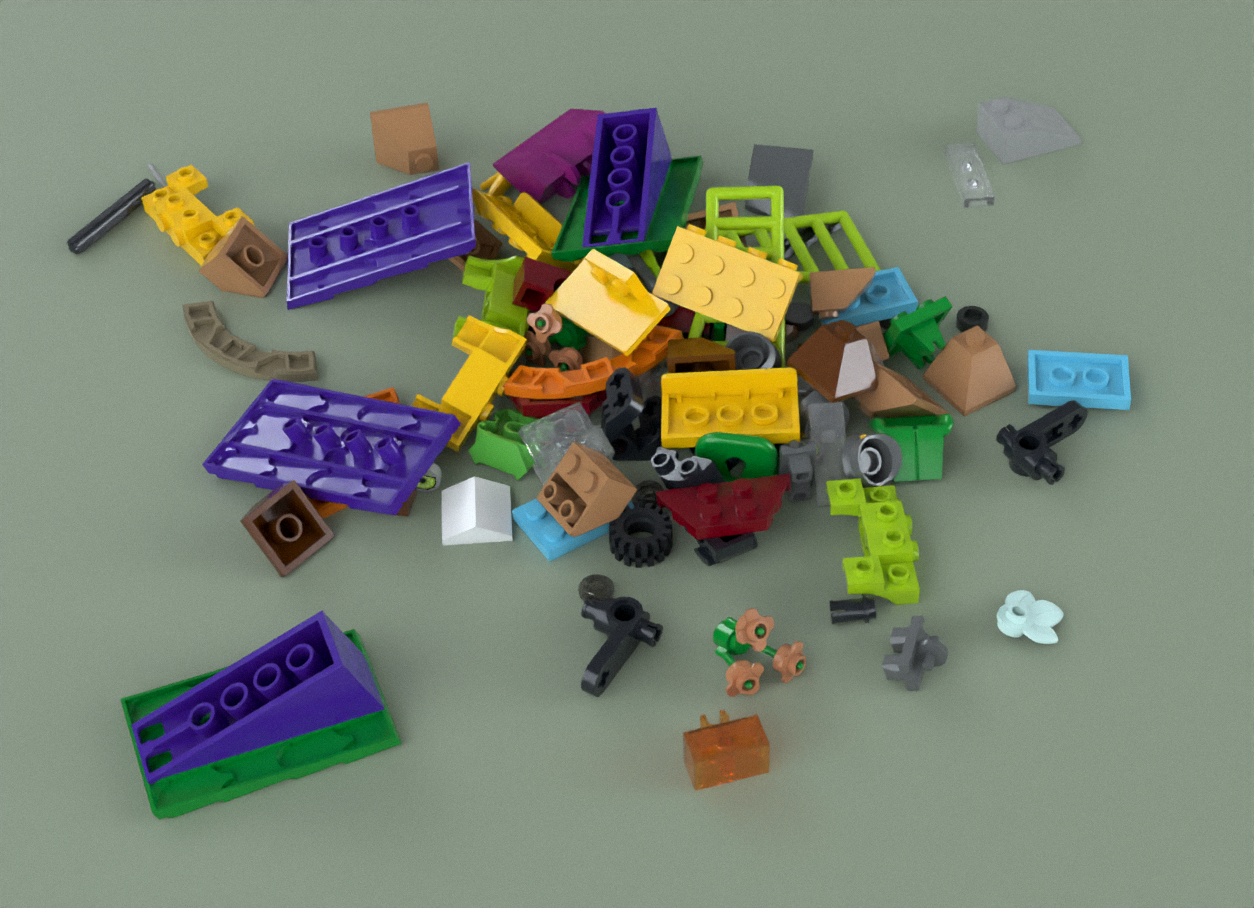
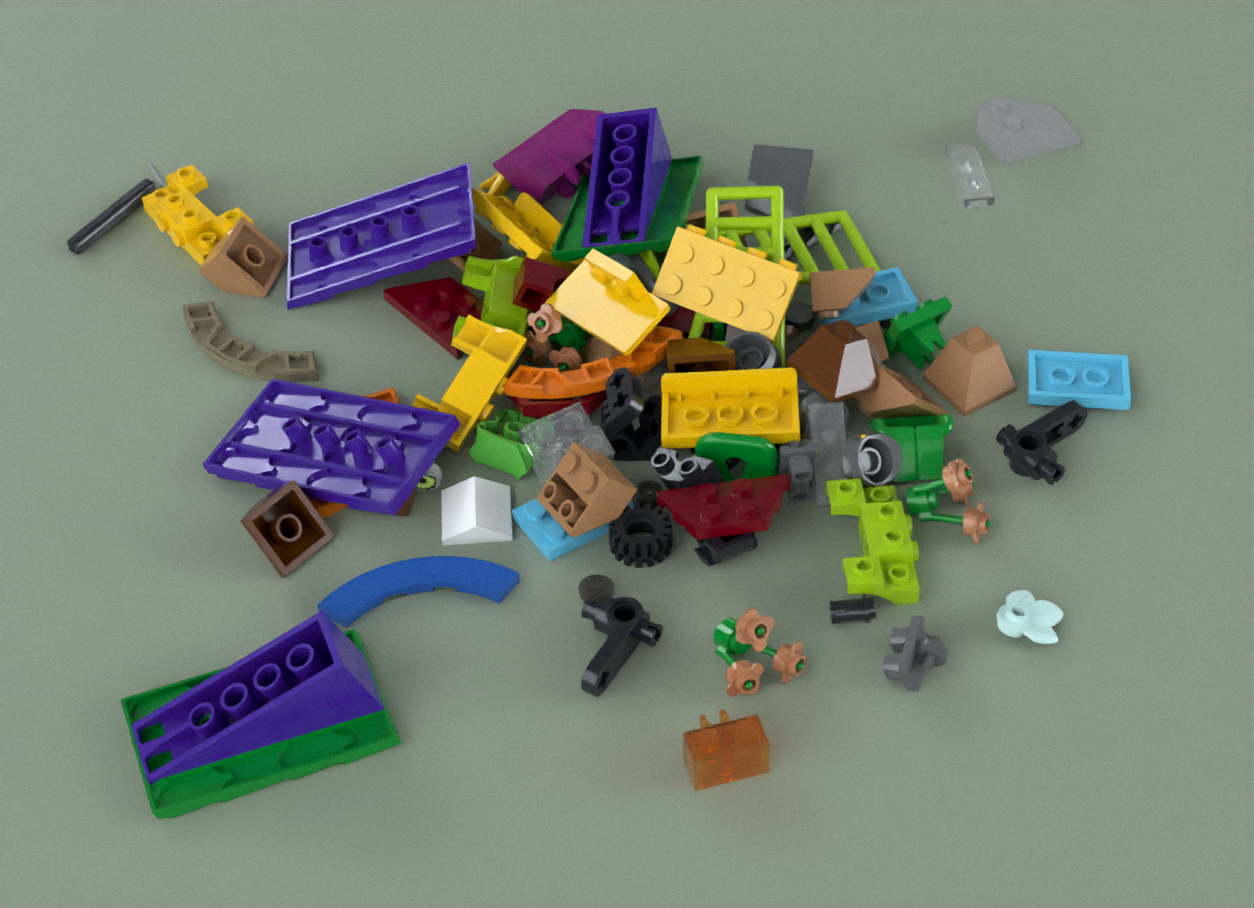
(405, 139): medium nougat slope -> none
(417, 576): none -> blue tile
(435, 308): none -> dark red wing
(959, 482): none -> plant
(970, 317): pearl dark grey tile -> none

